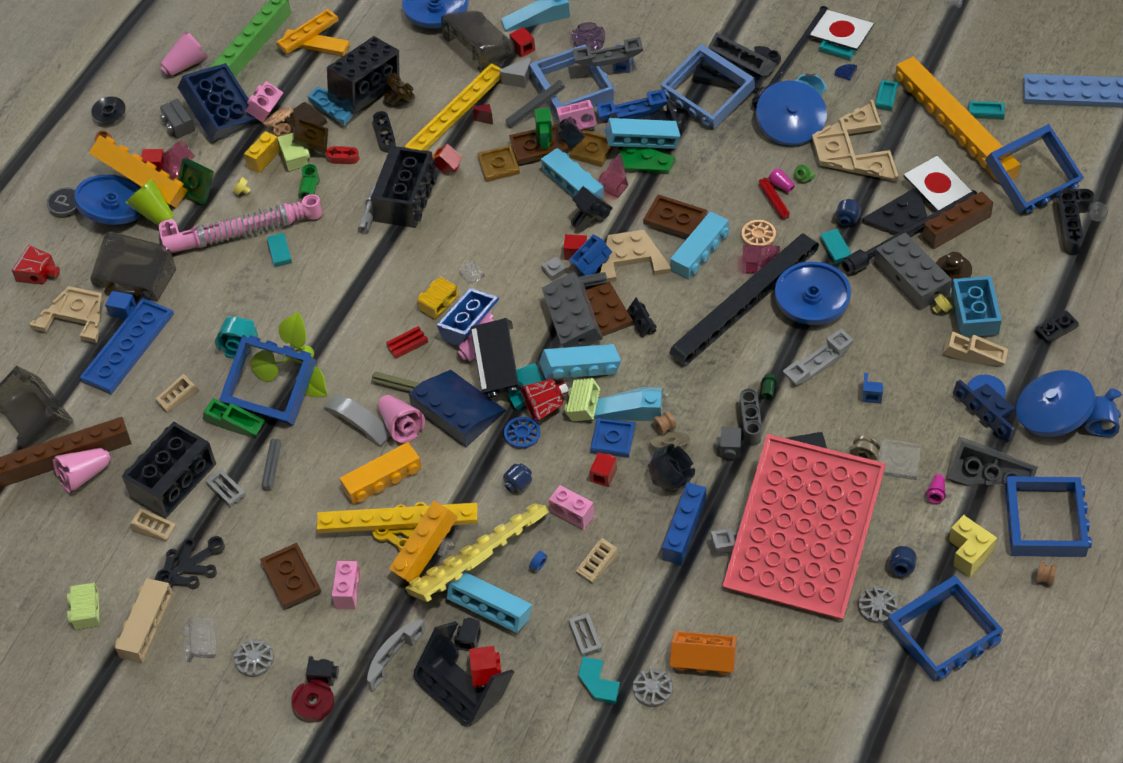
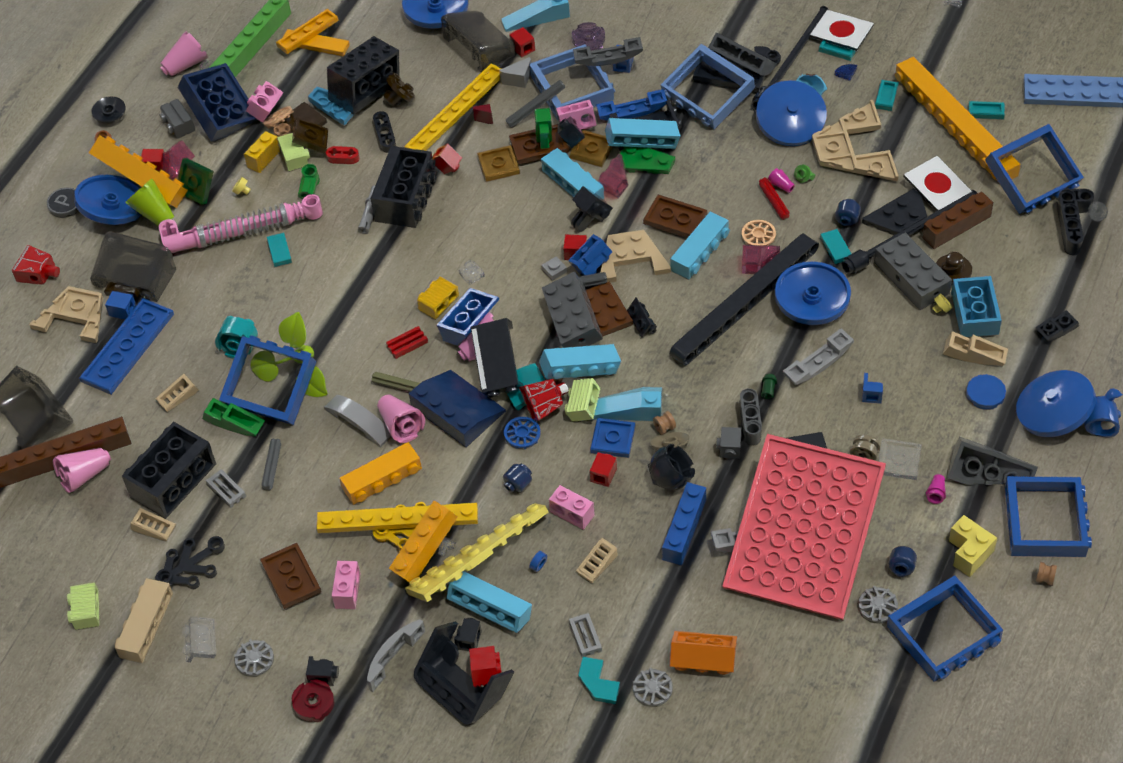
(987, 406): dark blue bracket -> none

